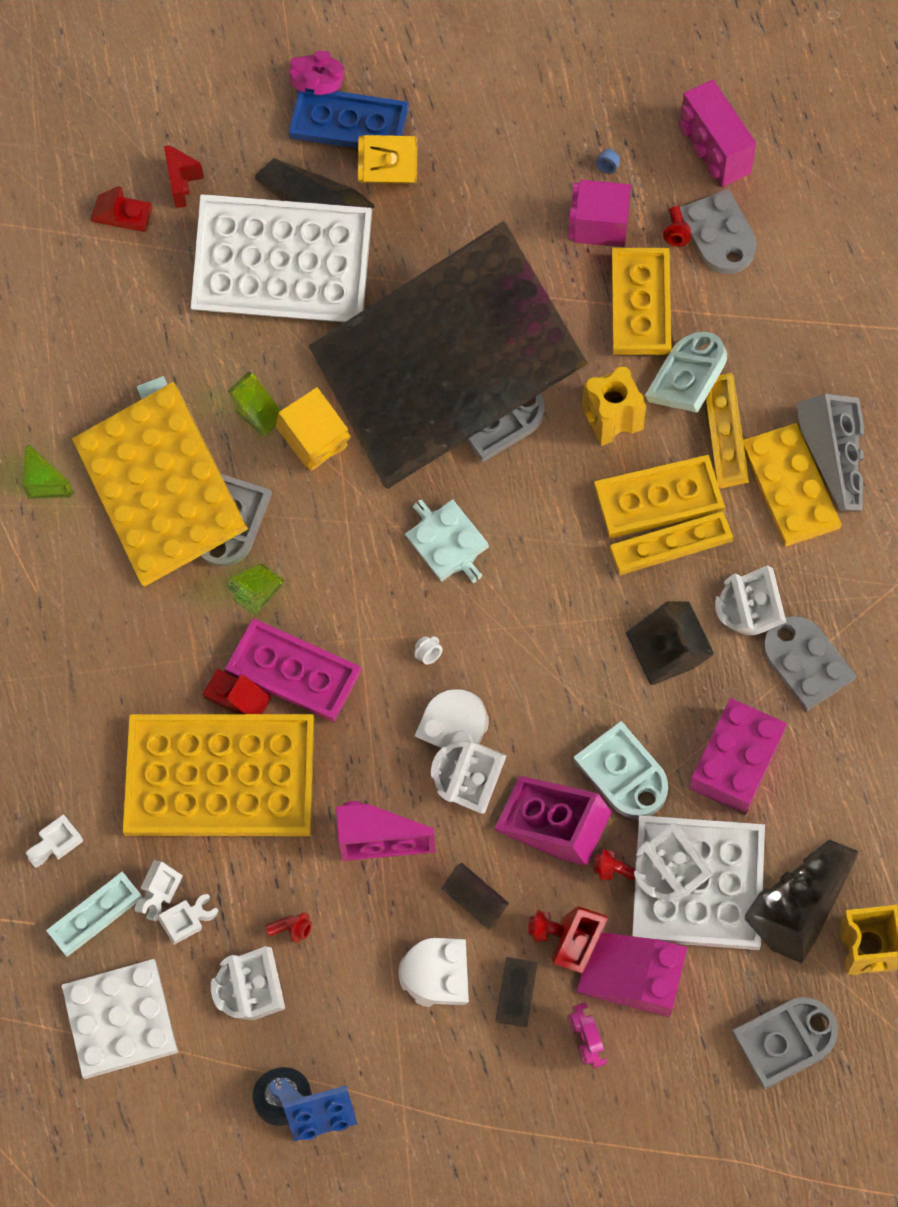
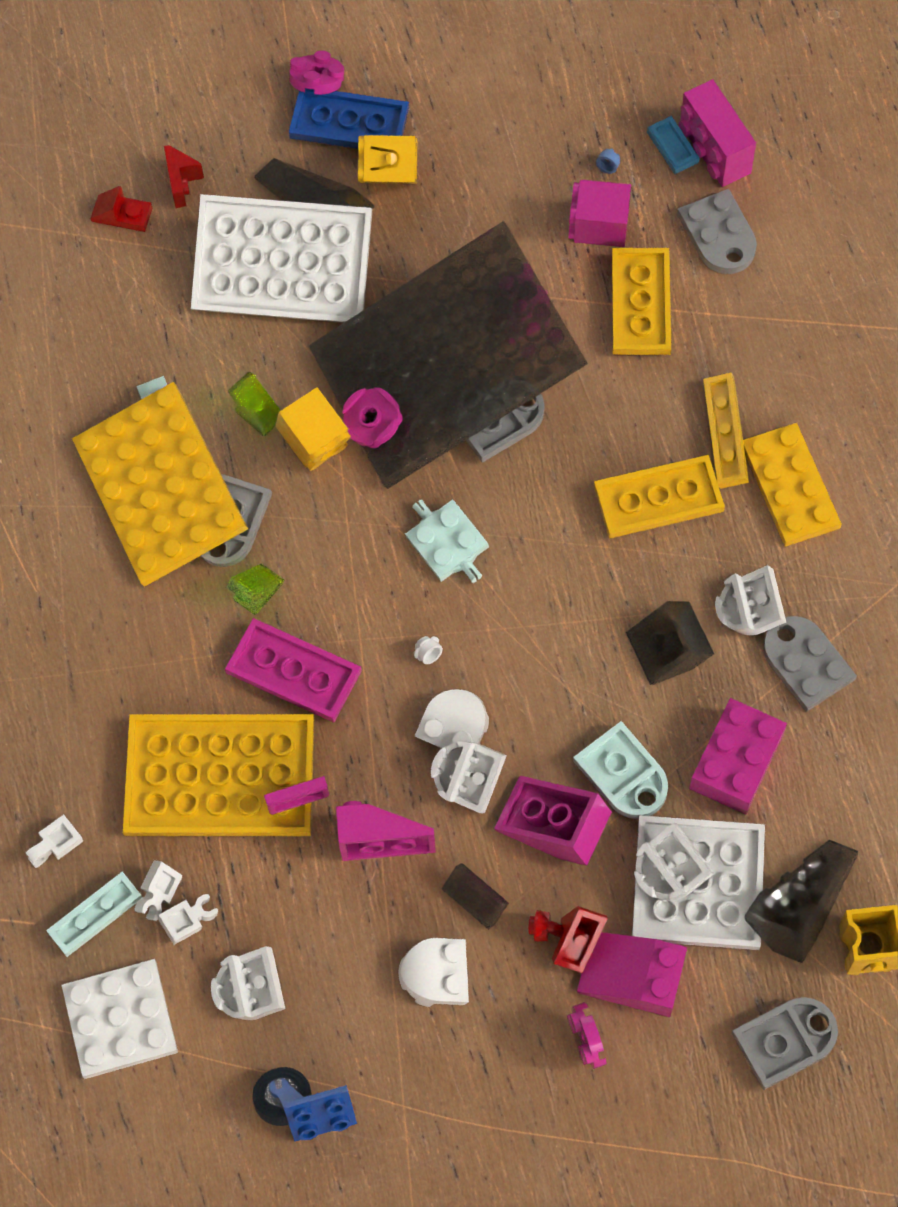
(42, 479): clear neon green slope -> none
(236, 694): red slope -> none
(297, 795): none -> dark pink tile
(298, 927): red plate -> none
(386, 421): none -> dark pink plate
(516, 992): clear smoke plate -> none
(606, 865): red plate -> none
(612, 418): yellow piece -> none
(671, 543): yellow plate -> none
(673, 145): none -> dark azure tile
(678, 232): red plate -> none
(688, 372): light aqua plate -> none
(832, 433): light grey wedge -> none

